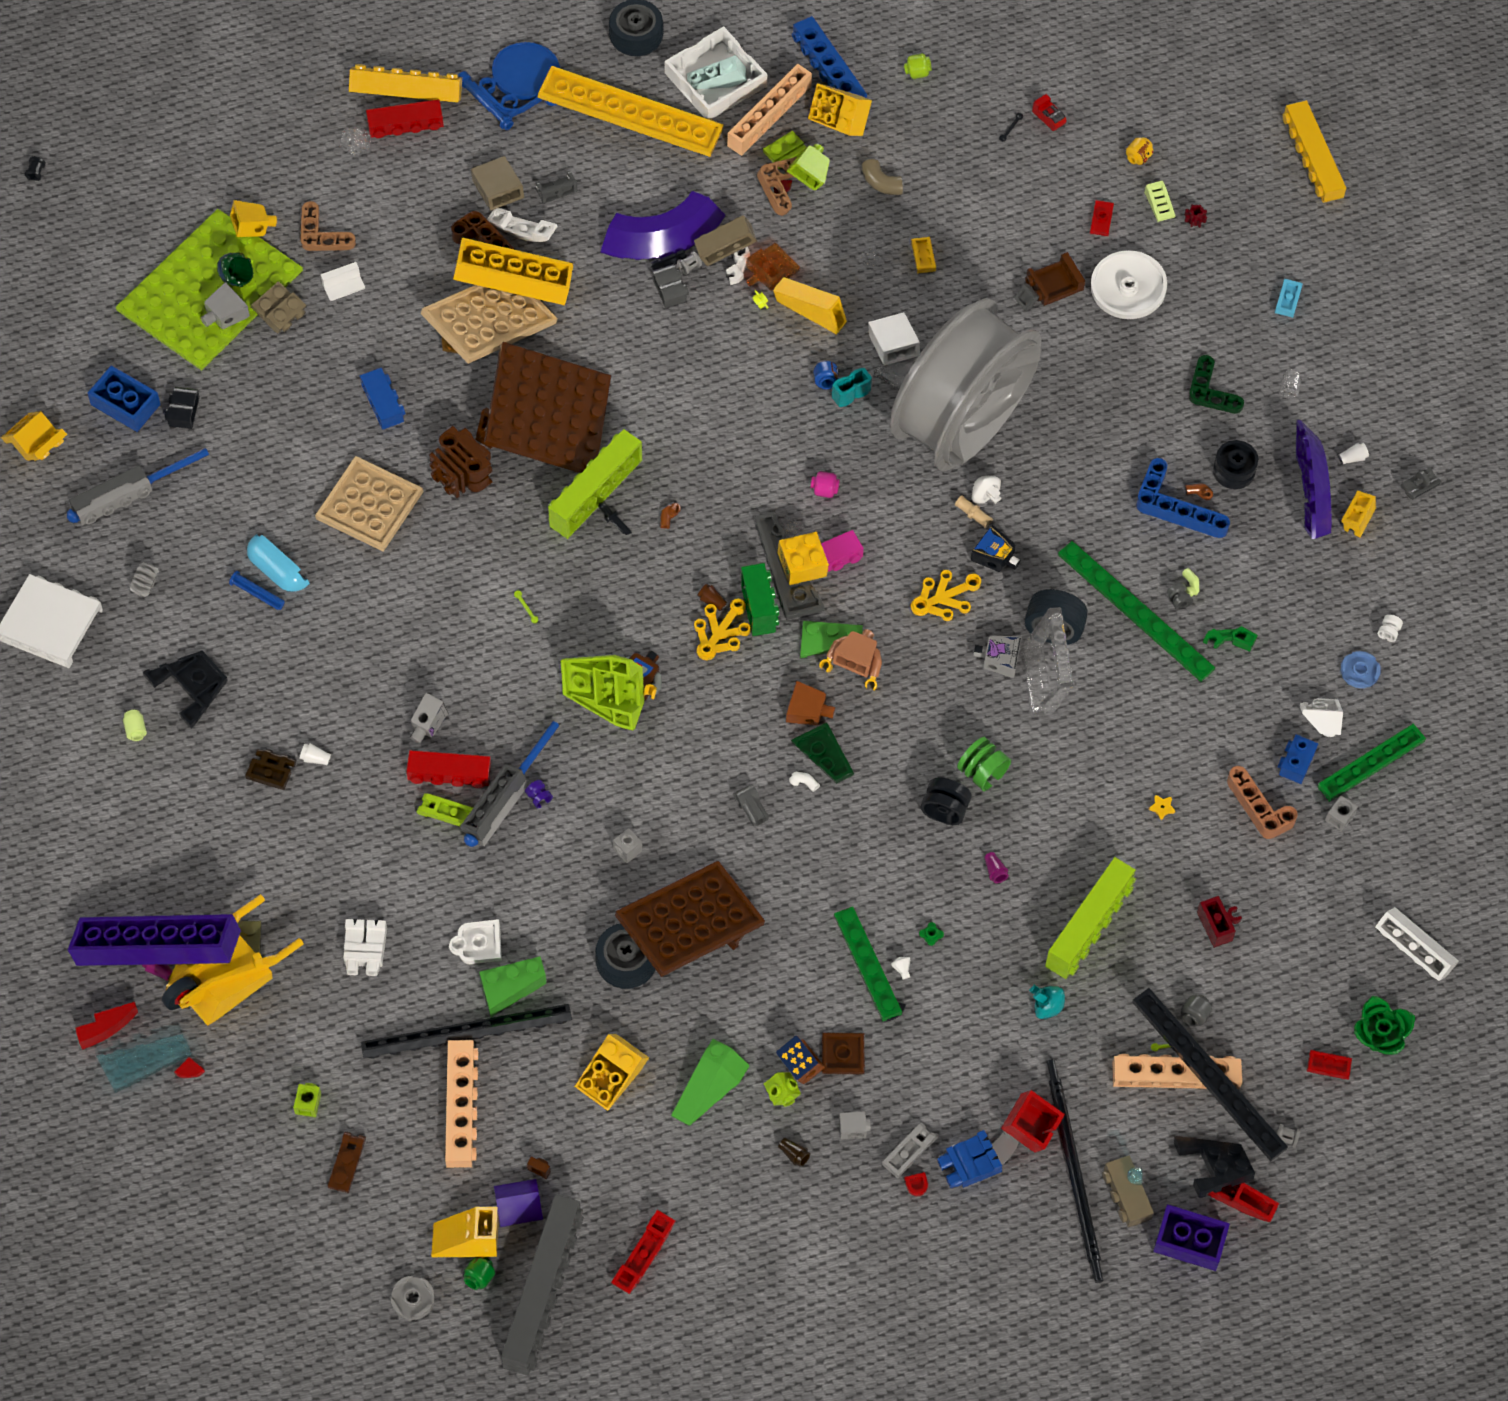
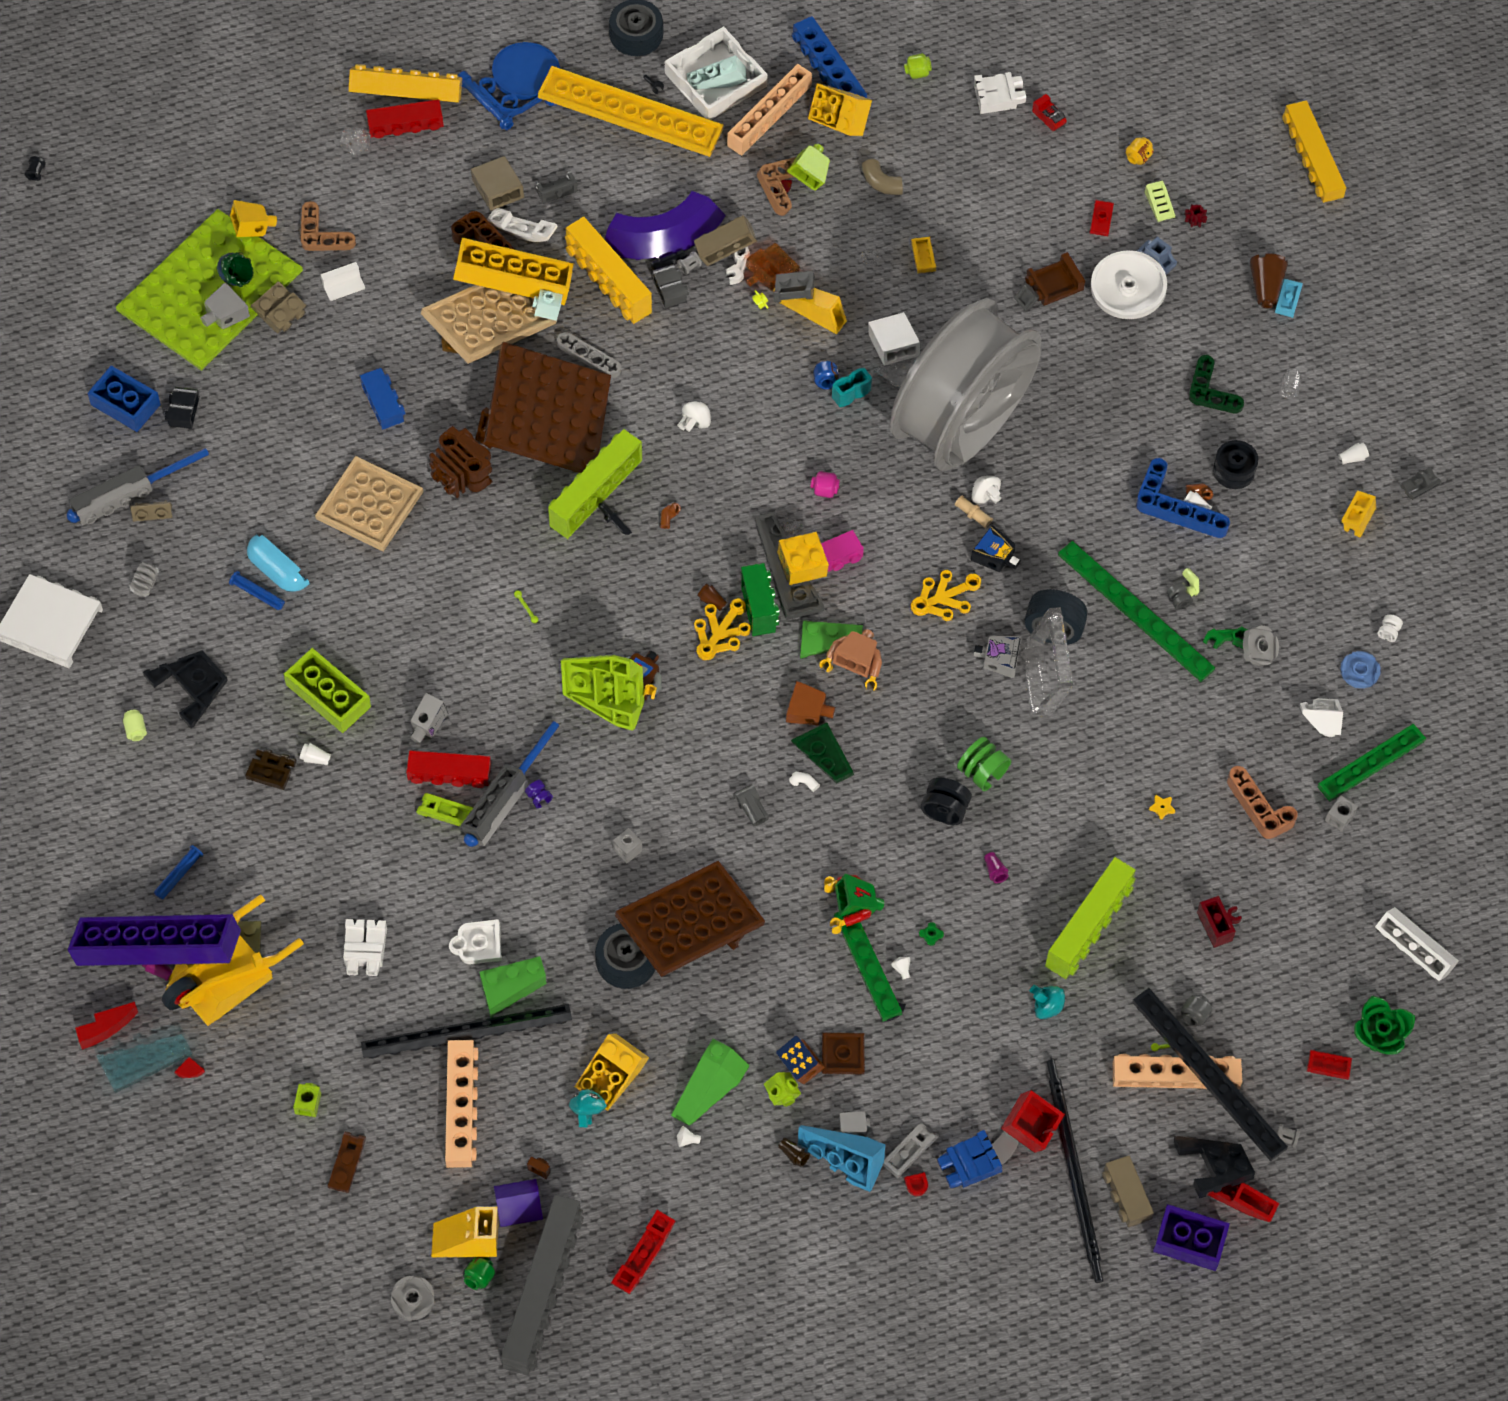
(34, 436): yellow bracket -> none
(153, 511): none -> dark tan hinge
(178, 872): none -> blue axle
(327, 690): none -> lime brick
(547, 304): none -> light aqua brick
(586, 1104): none -> teal piece
(591, 353): none -> light grey beam
(608, 270): none -> yellow brick
(654, 84): none -> black hand
(686, 1137): none -> white rock
(695, 413): none -> white piece
(784, 148): lime plate -> none
(794, 286): none -> dark grey plate
(852, 1154): none -> dark azure wedge
(854, 898): none -> green torso
(998, 92): none -> white hips
(1019, 116): black hinge -> none
(1135, 1176): clear light blue hinge -> none
(1160, 252): none -> sand blue brick
(1196, 499): none -> white cone
(1251, 645): none -> light grey plate
(1268, 278): none -> reddish brown cone
(1297, 759): blue brick -> none
(1315, 481): dark purple brick -> none

